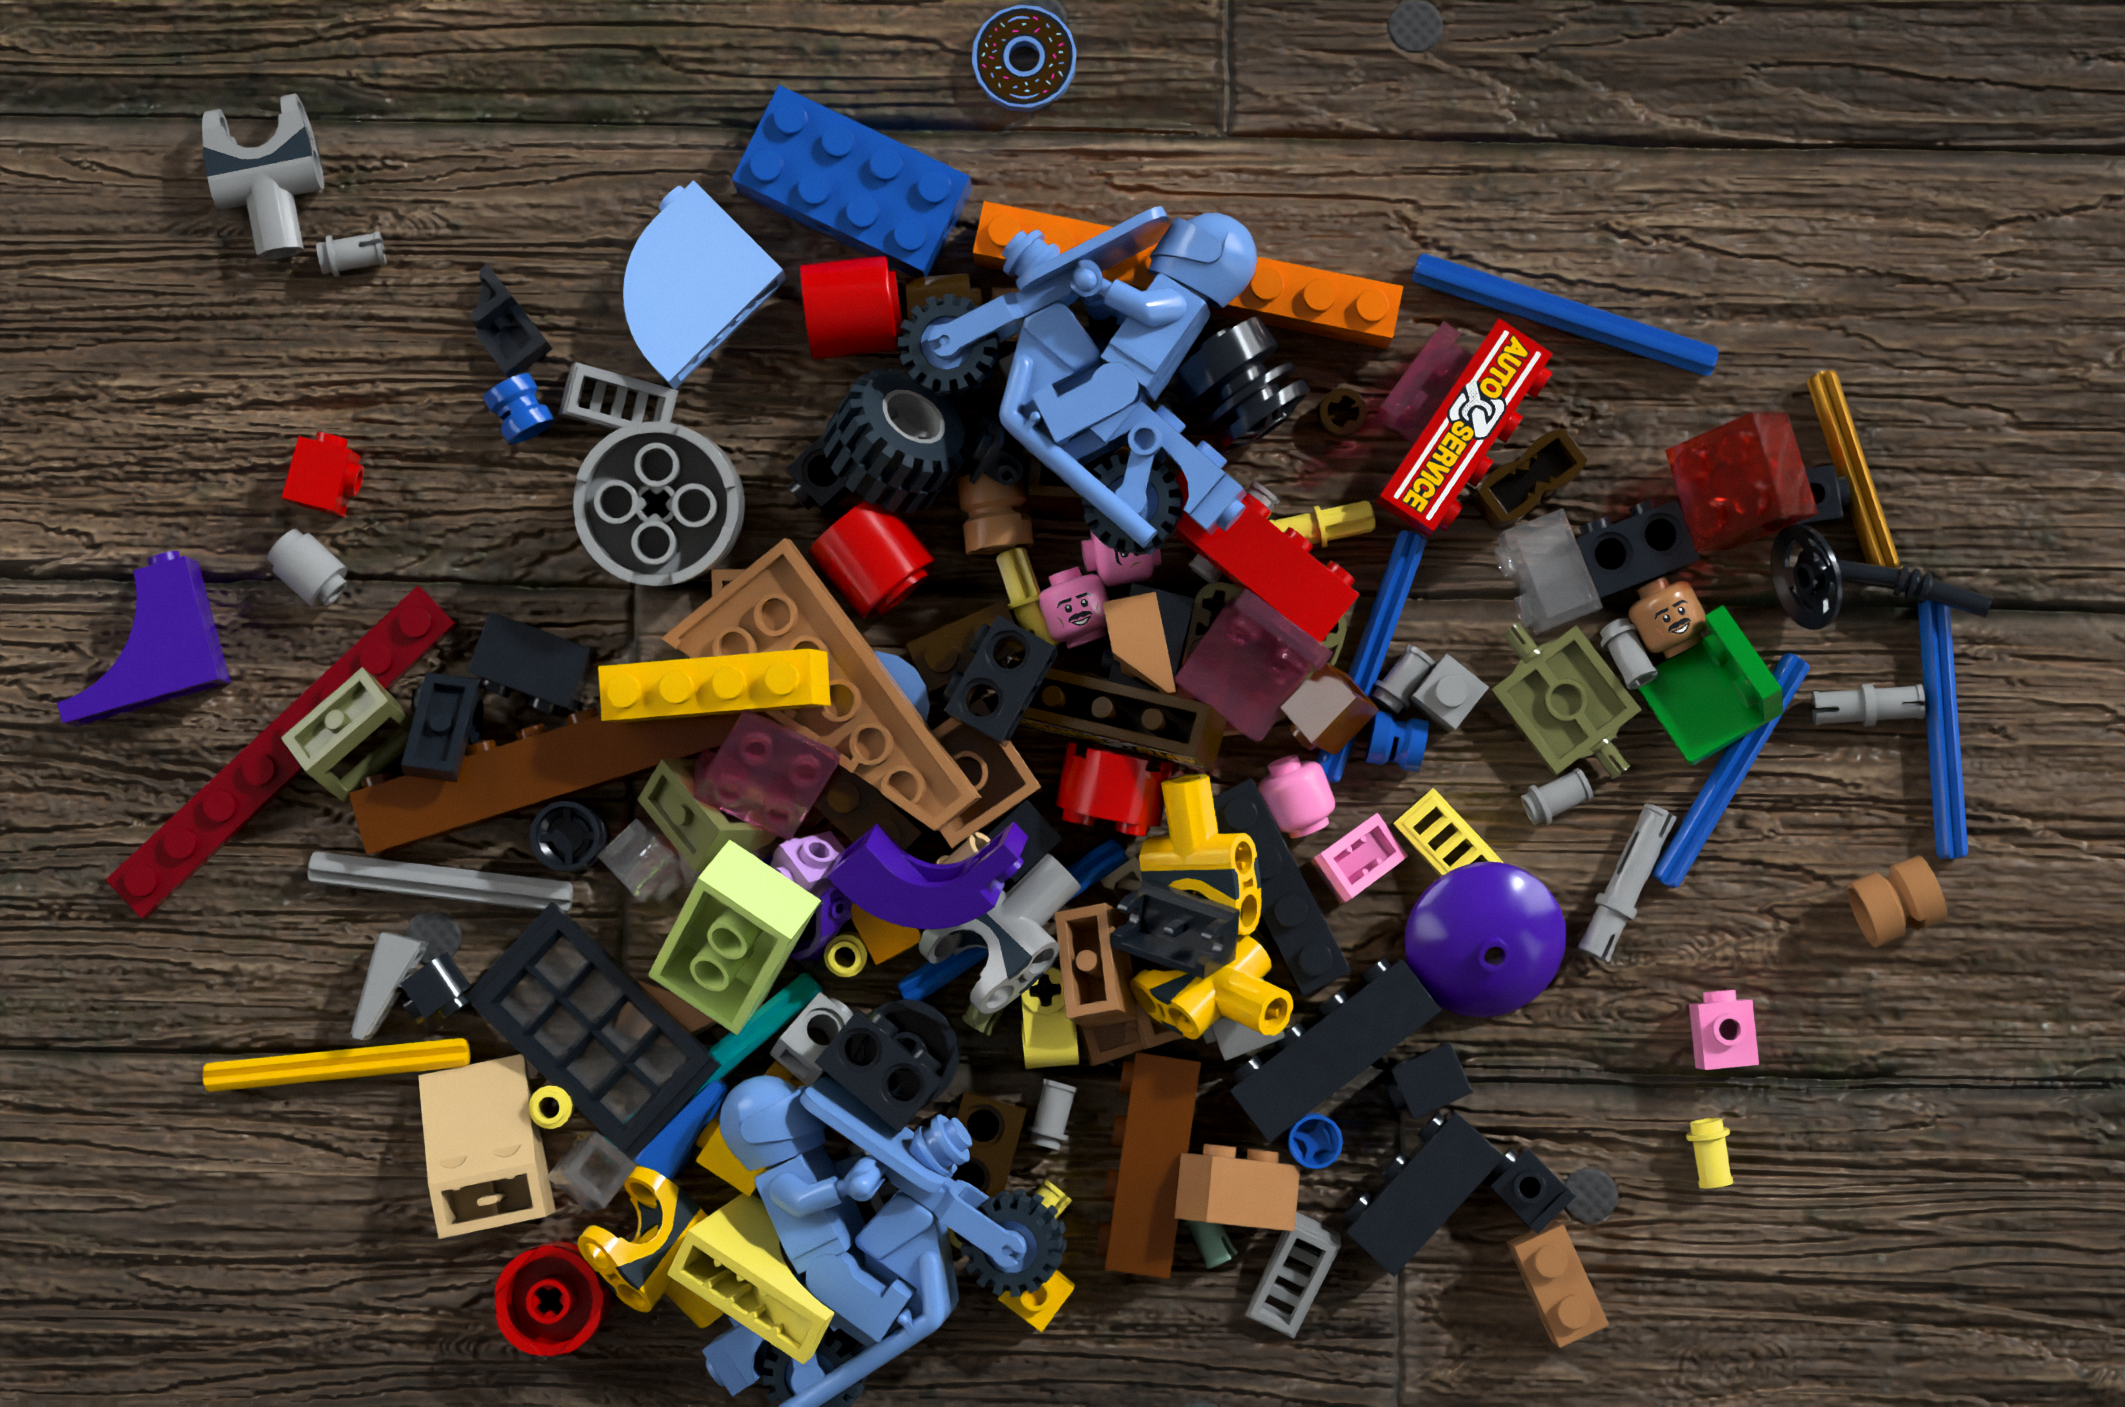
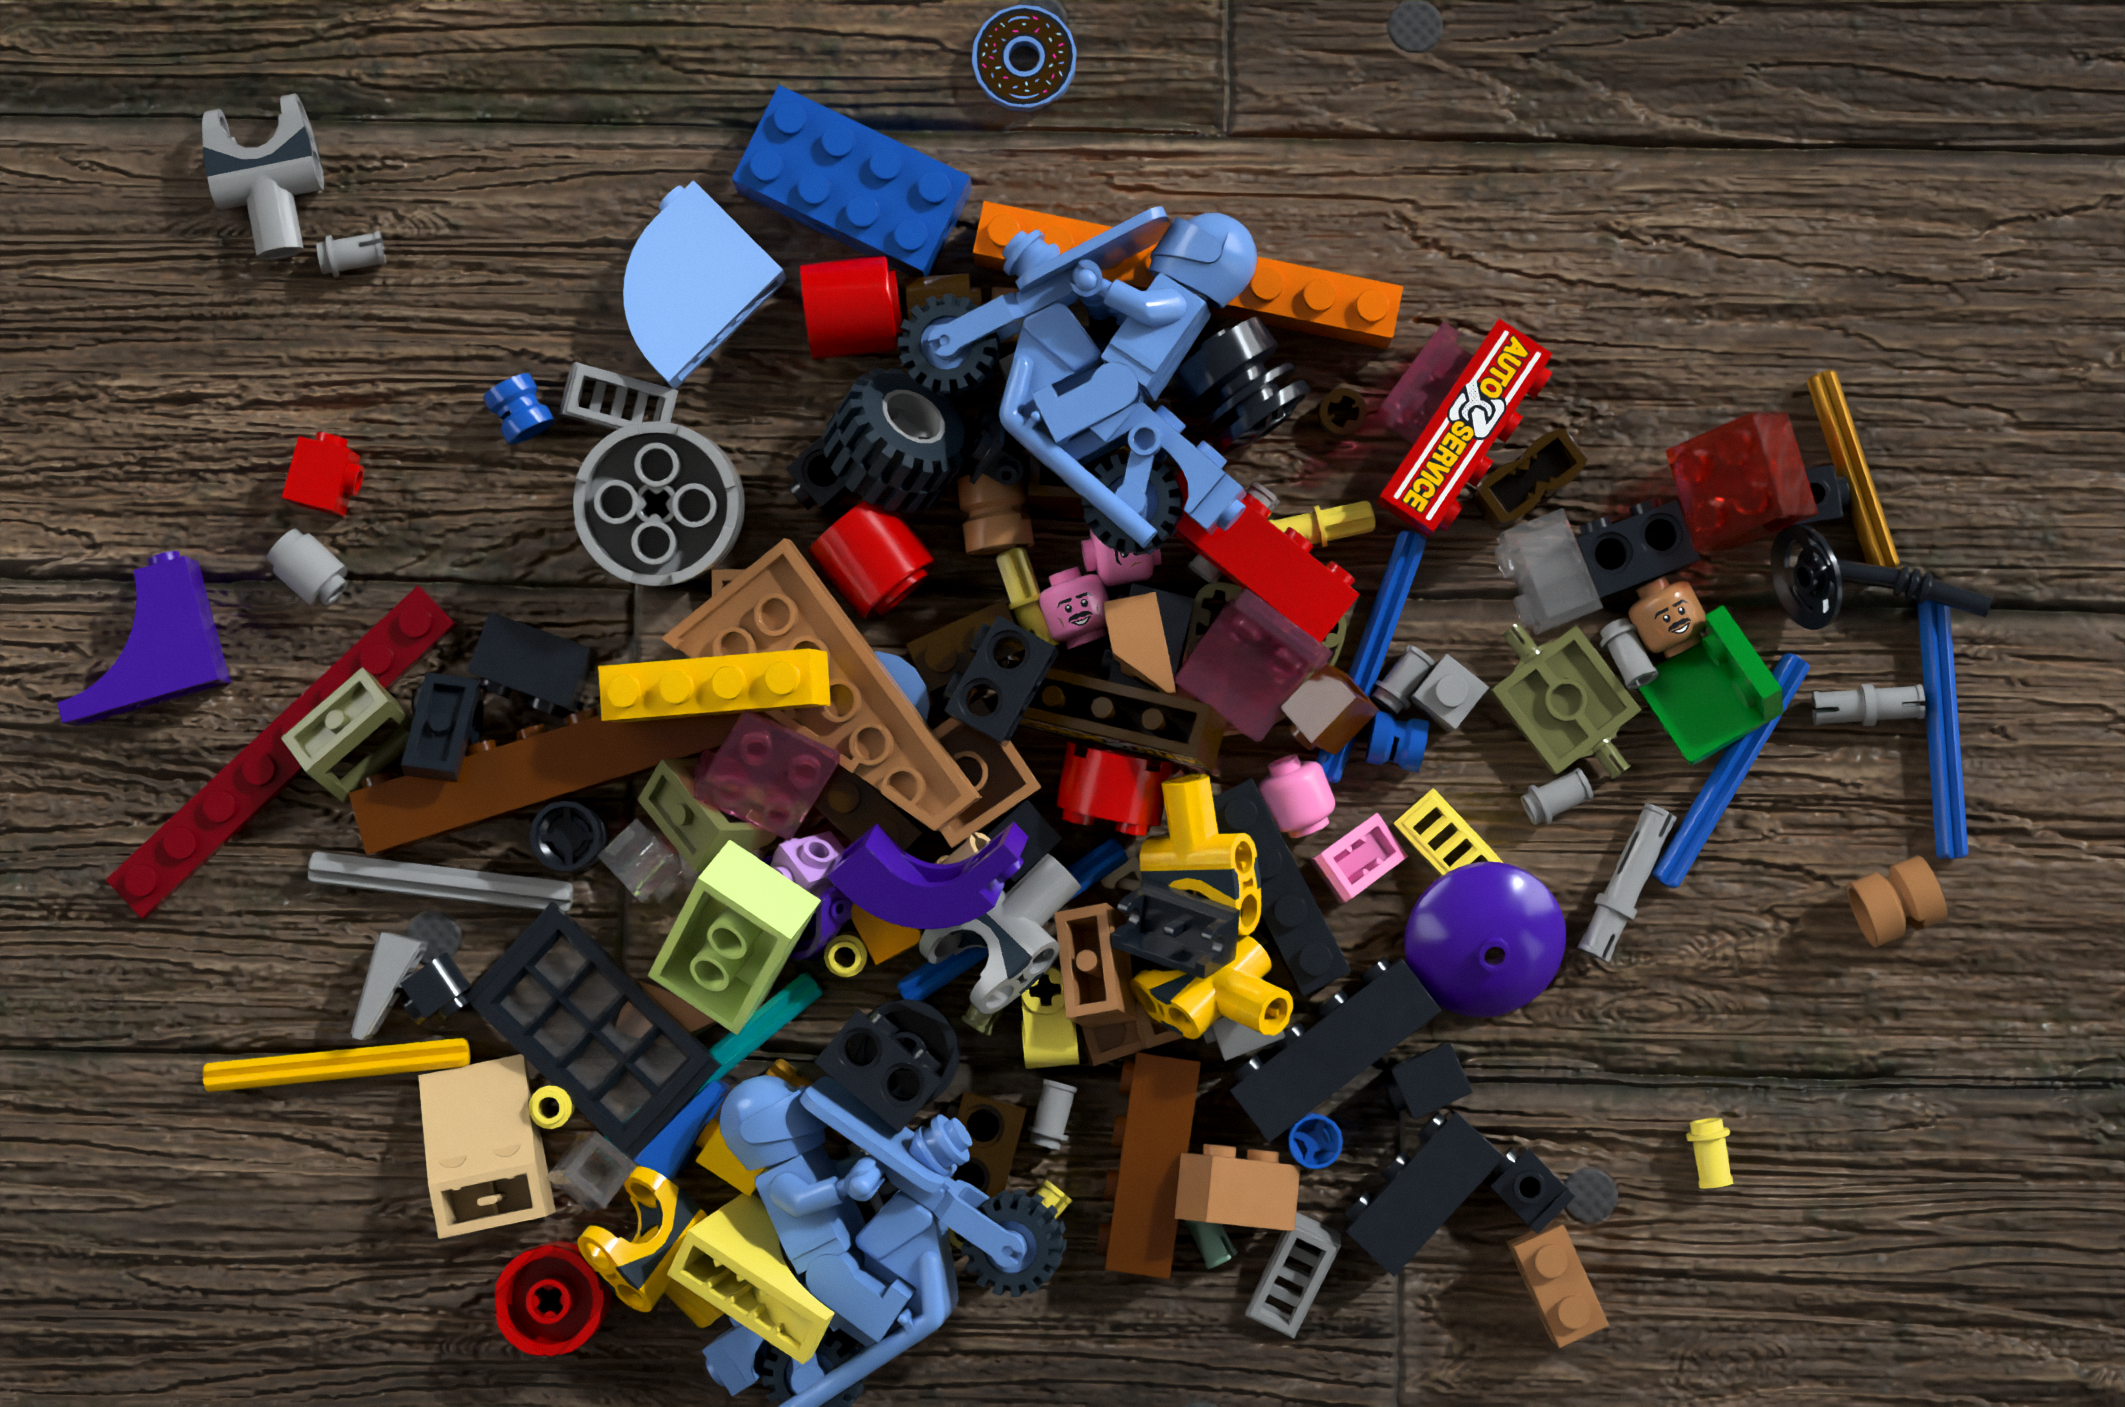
(506, 327): black slope -> none
(795, 1047): light grey brick -> none
(1042, 1304): yellow brick -> none
(1565, 315): blue axle -> none
(1723, 1031): bright pink brick -> none

